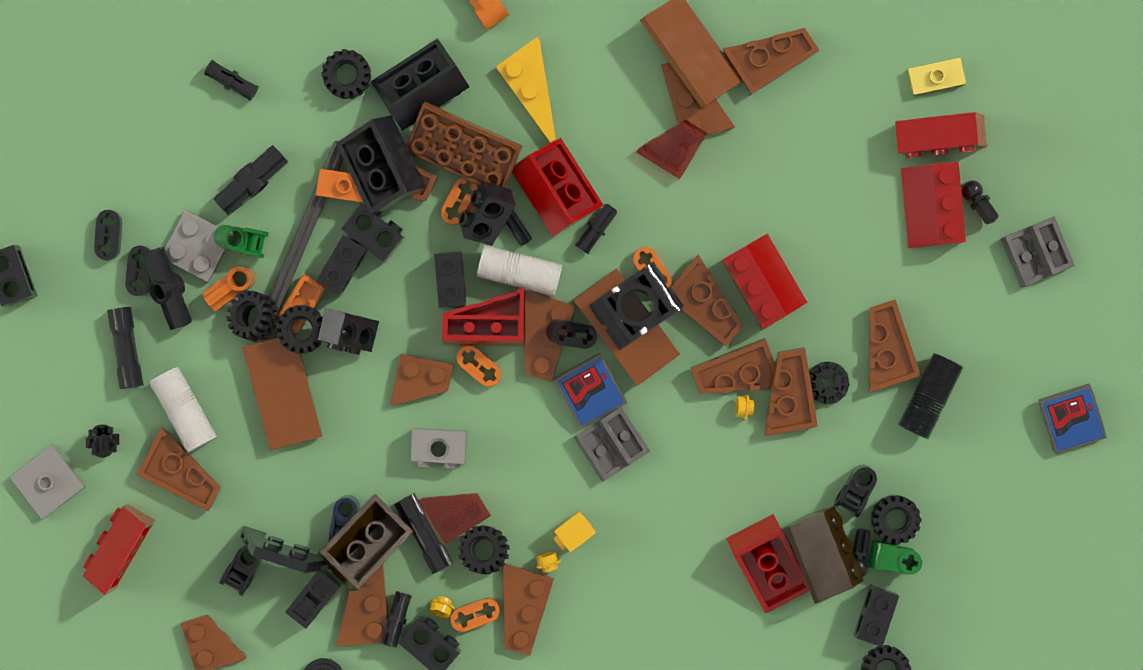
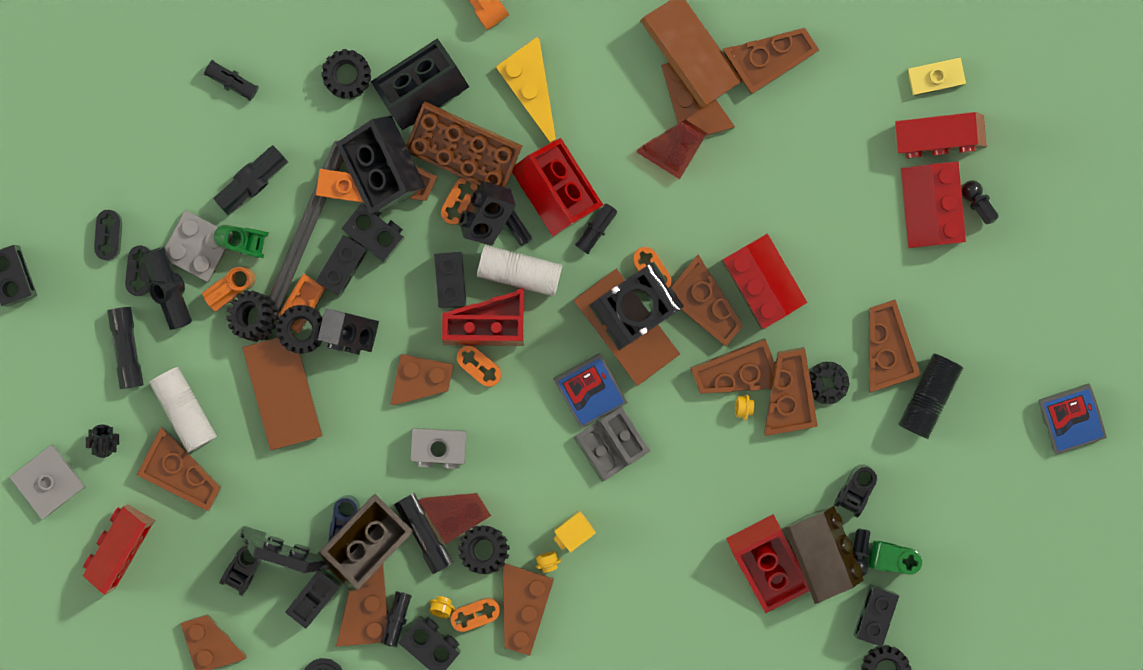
(540, 352): dark orange wing -> none
(570, 339): black beam -> none
(912, 519): black tyre -> none
(1037, 252): dark grey slope -> none

